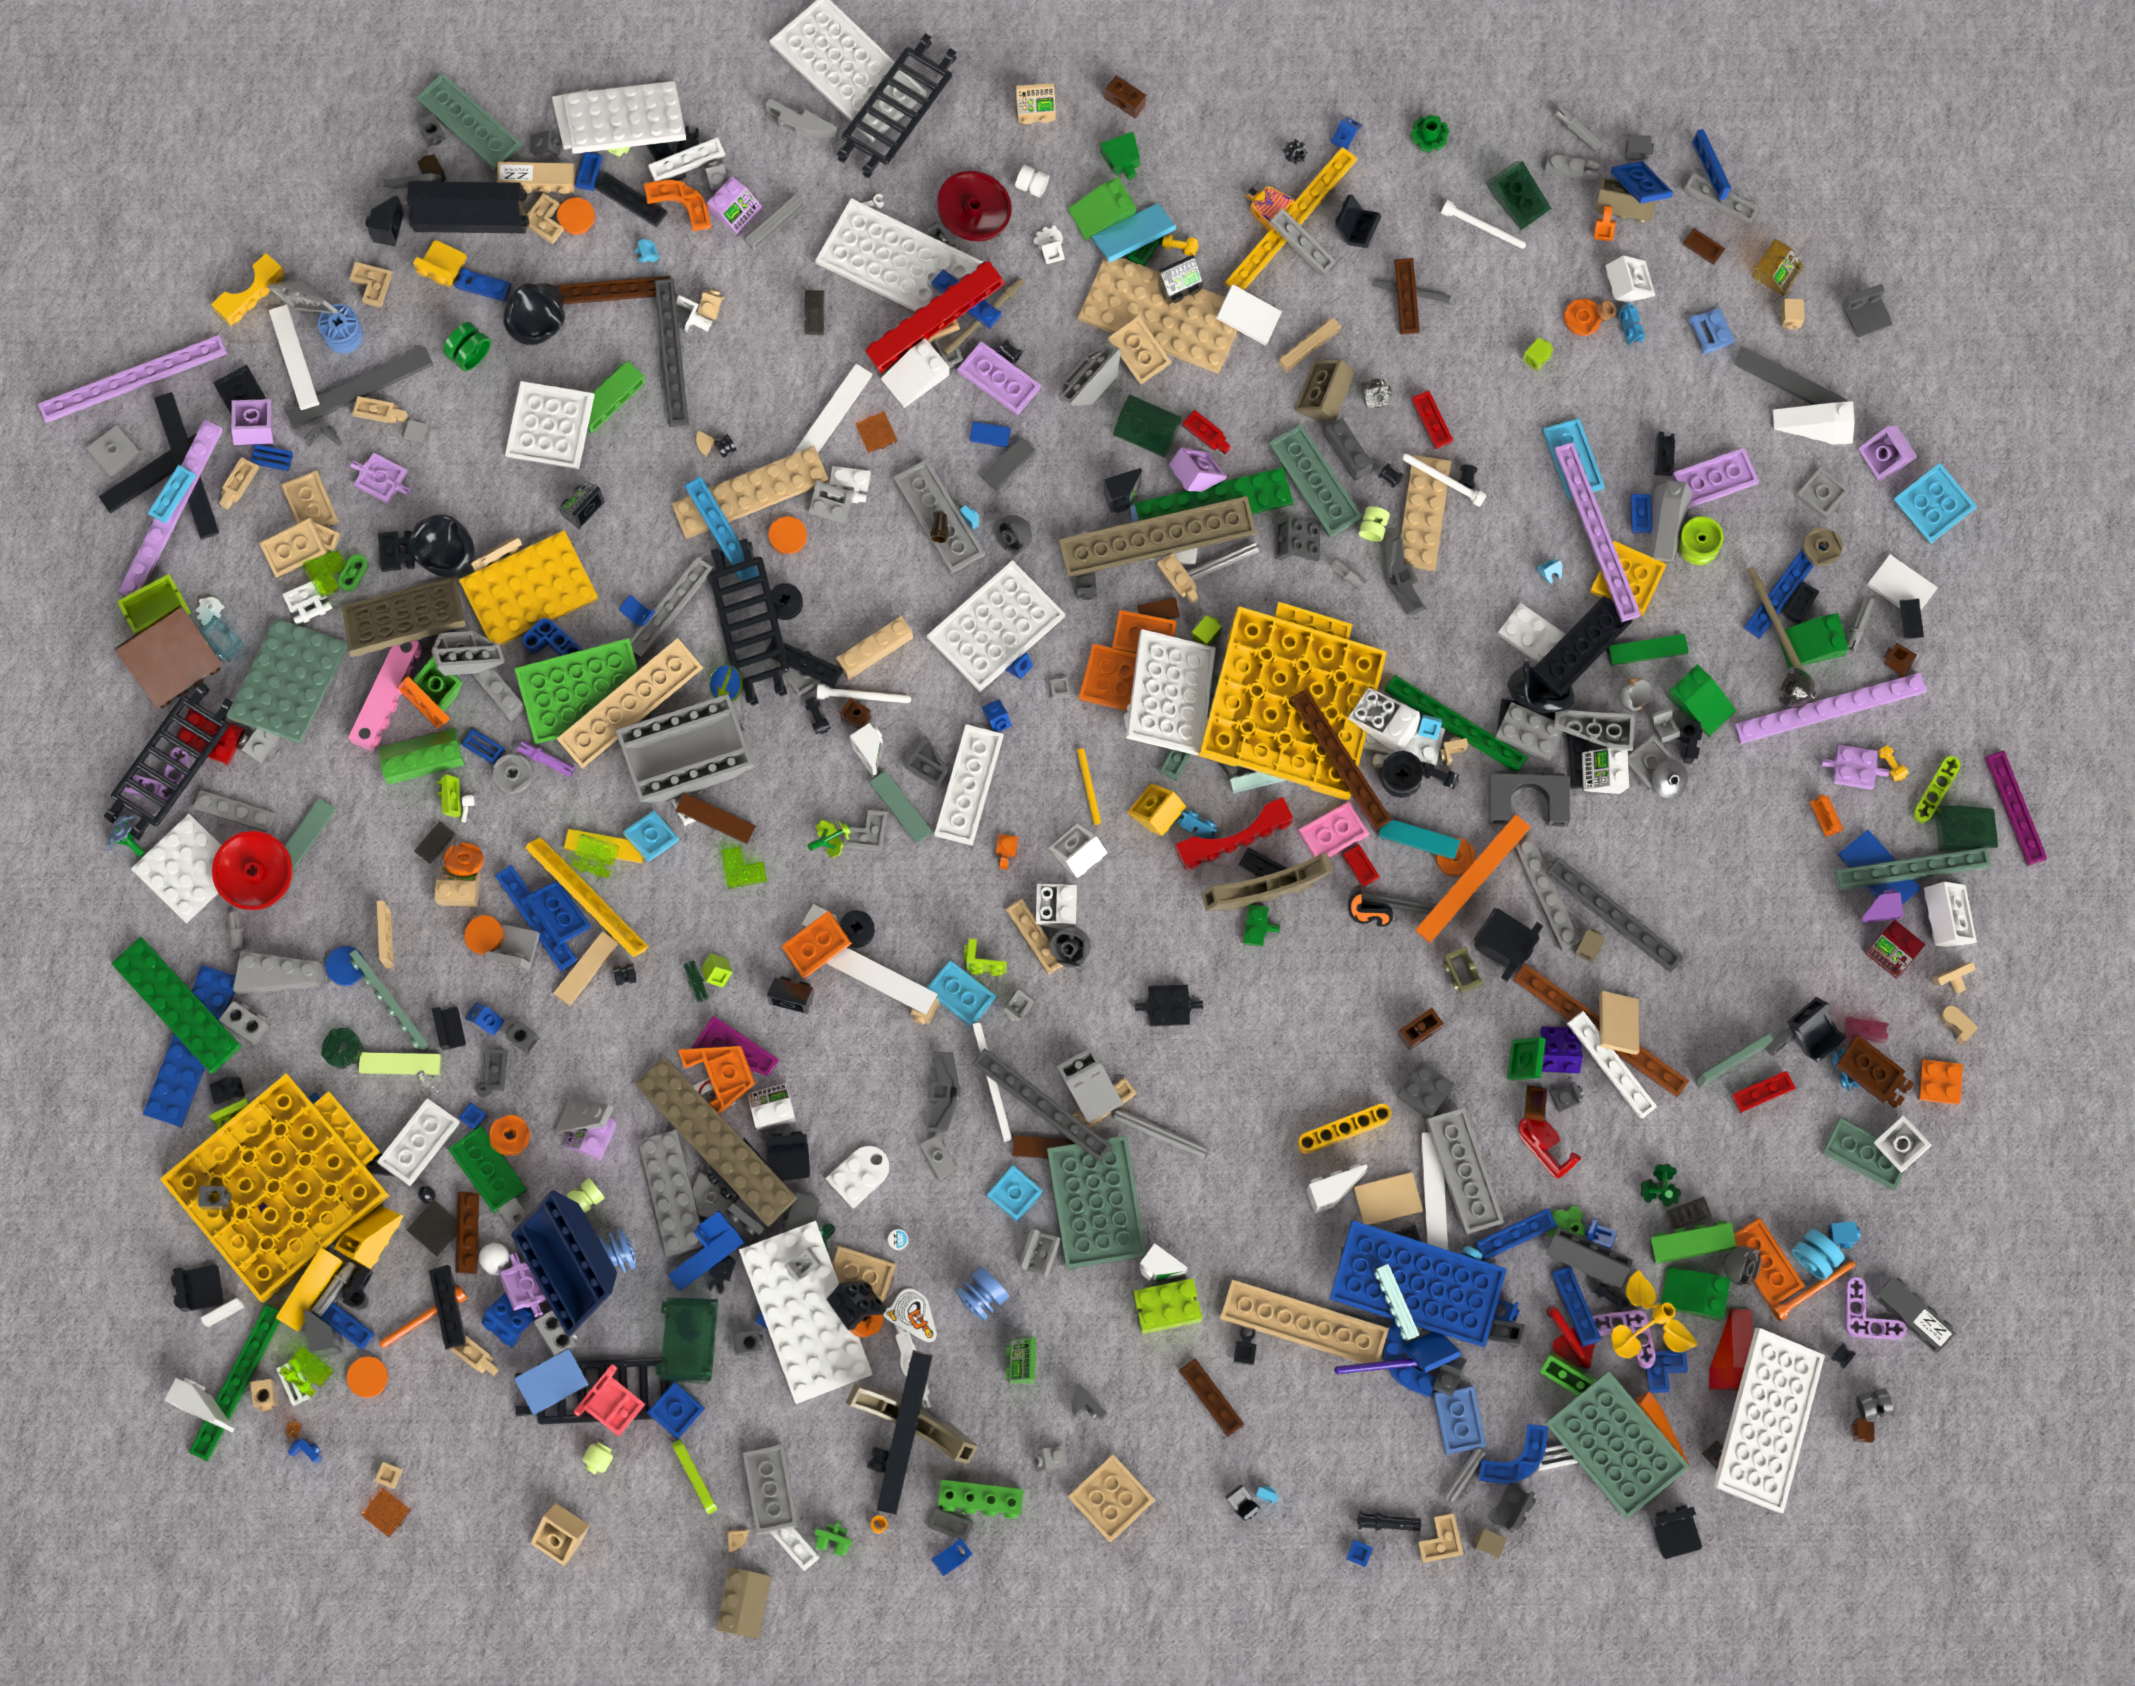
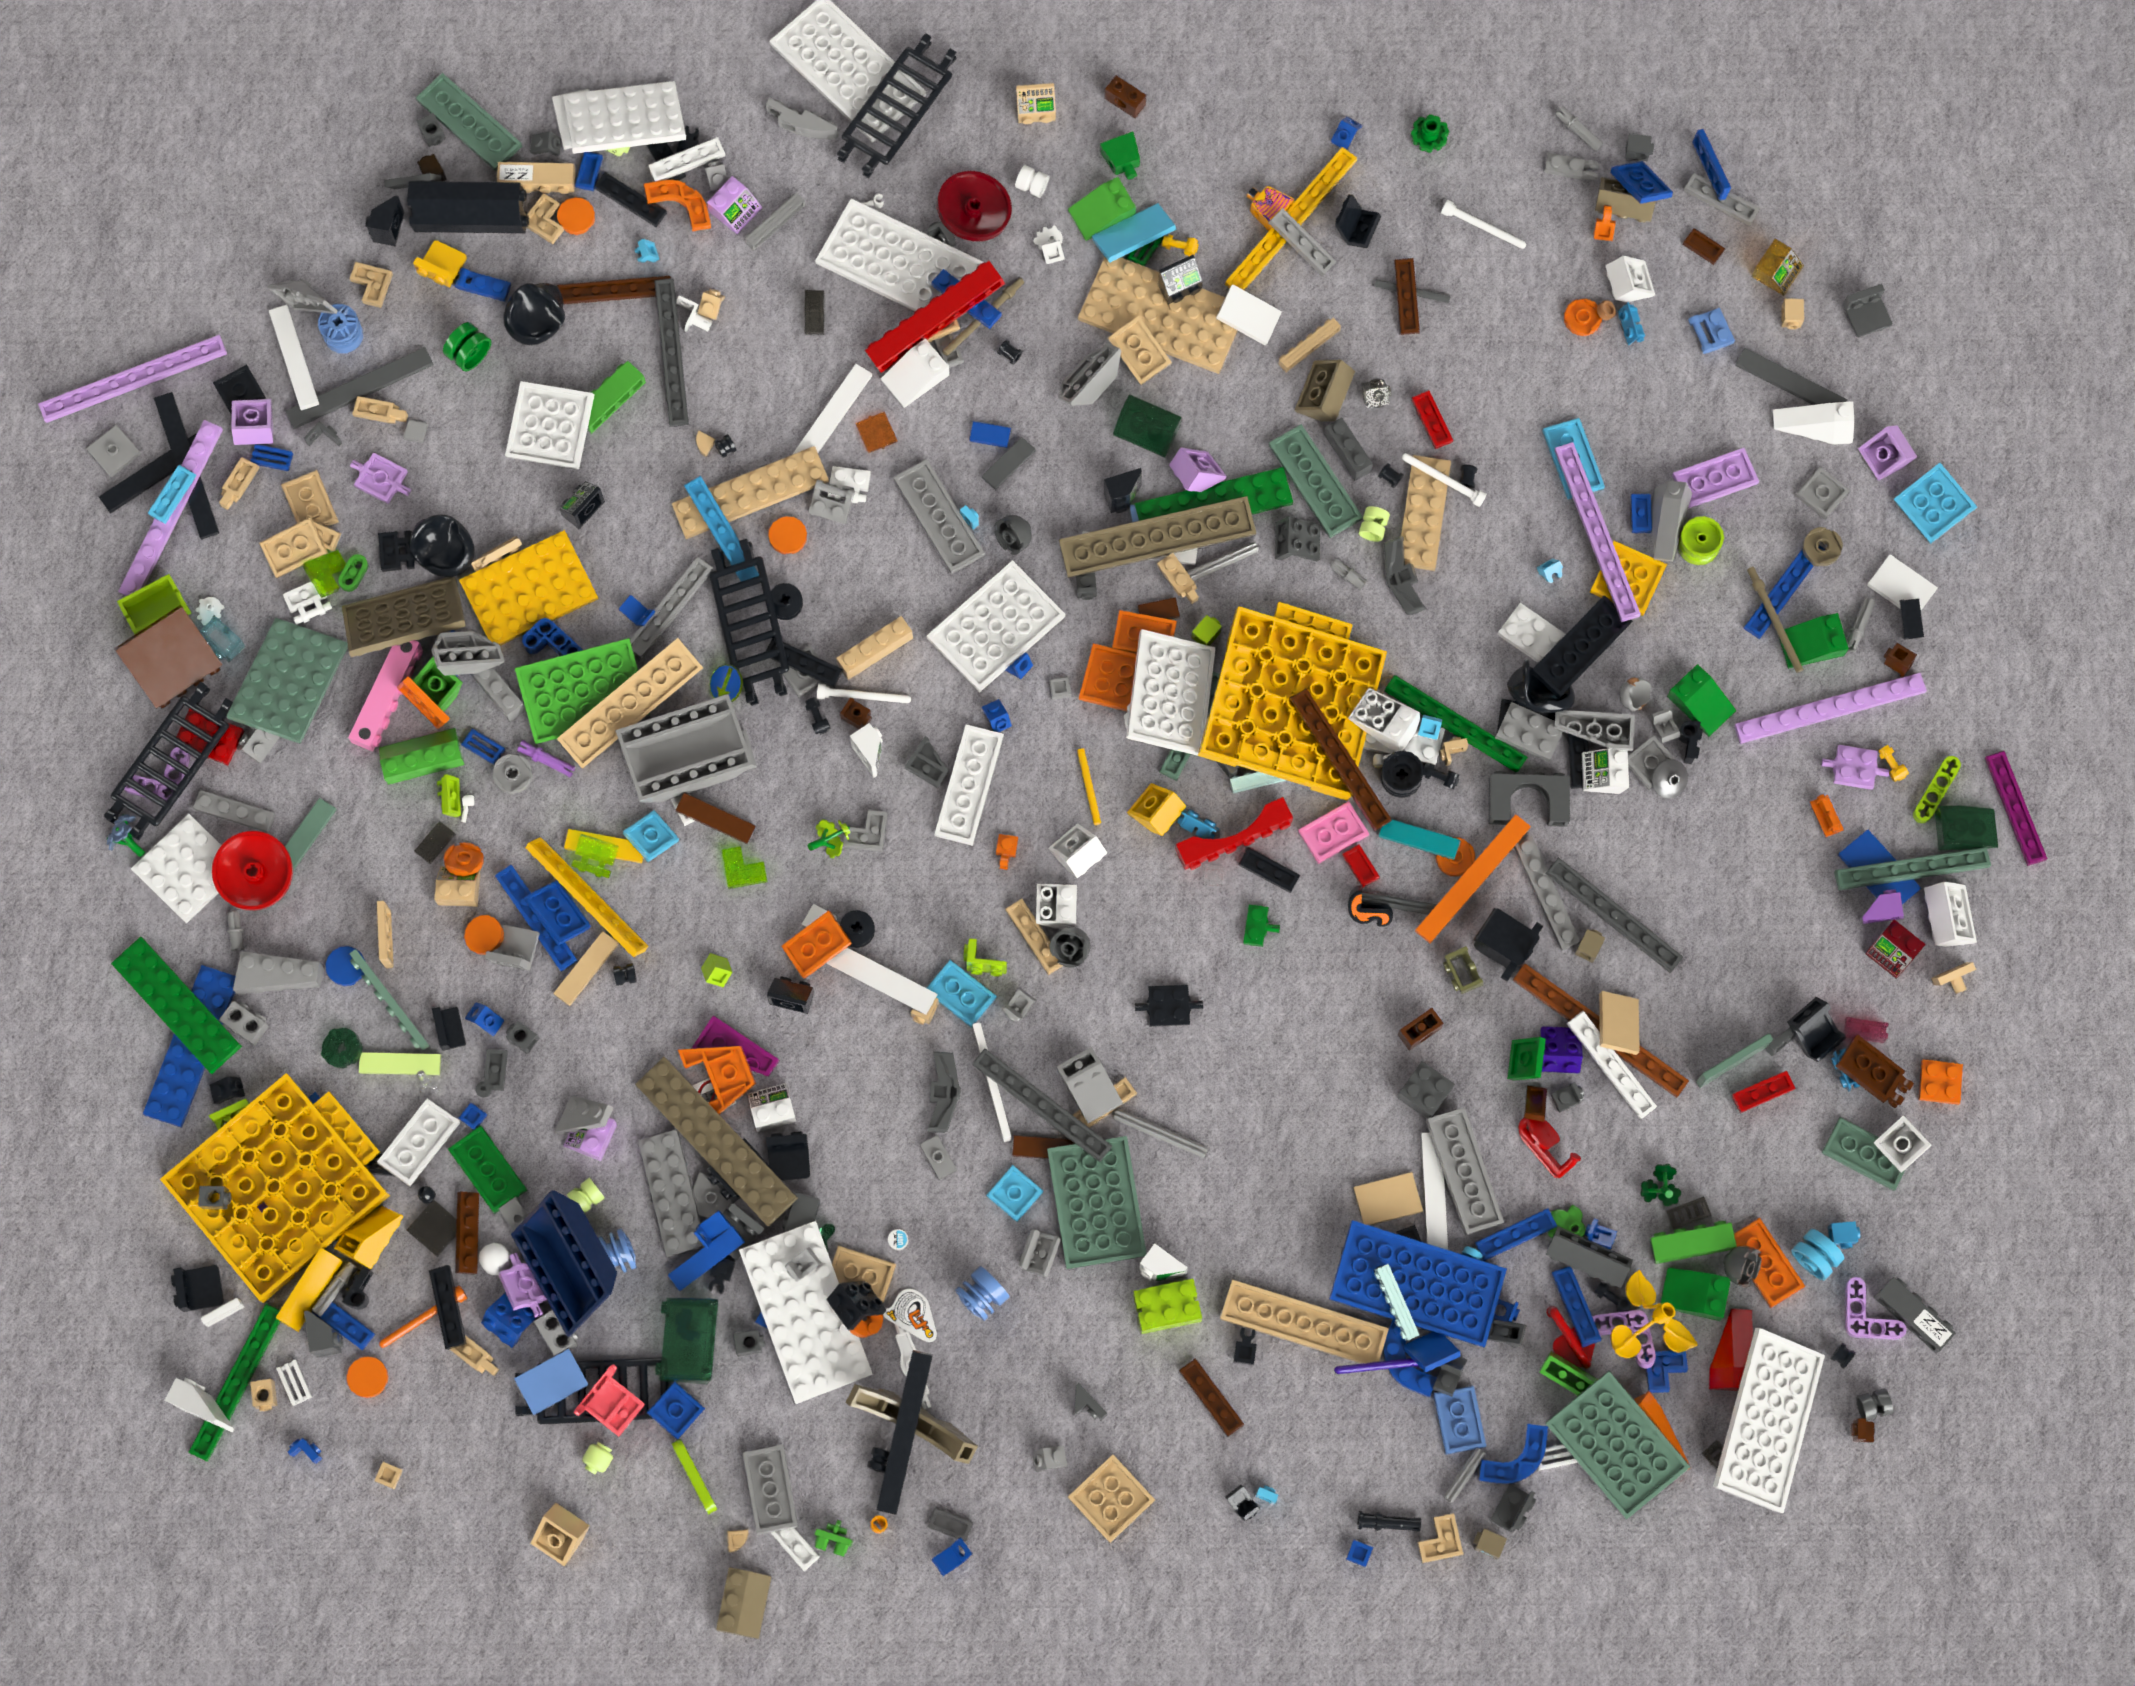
(233, 306): yellow arch -> none
(293, 1429): clear orange plate -> none
(308, 1366): clear neon green plate -> none
(385, 1512): clear orange piece -> none
(512, 1146): orange plate -> none
(696, 981): clear green pin -> none
(858, 1176): white plate -> none
(900, 807): sand green tile -> none
(940, 528): dark brown cone -> none
(980, 1498): bright green brick -> none
(999, 378): lavender plate -> none
(1021, 1361): slope -> none
(1206, 432): red hinge -> none
(1268, 887): dark tan arch -> none
(1295, 151): black gear -> none
(1329, 1191): white slope -> none
(1337, 1136): yellow beam -> none
(1518, 194): clear green slope -> none
(1538, 353): lime brick -> none
(1648, 649): green tile -> none
(1664, 454): black hinge -> none
(1676, 1532): black bracket -> none
(1782, 1310): orange piece -> none
(1797, 689): clear smoke cylinder -> none
(1801, 603): black plate -> none
(1958, 1022): tan leg -> none

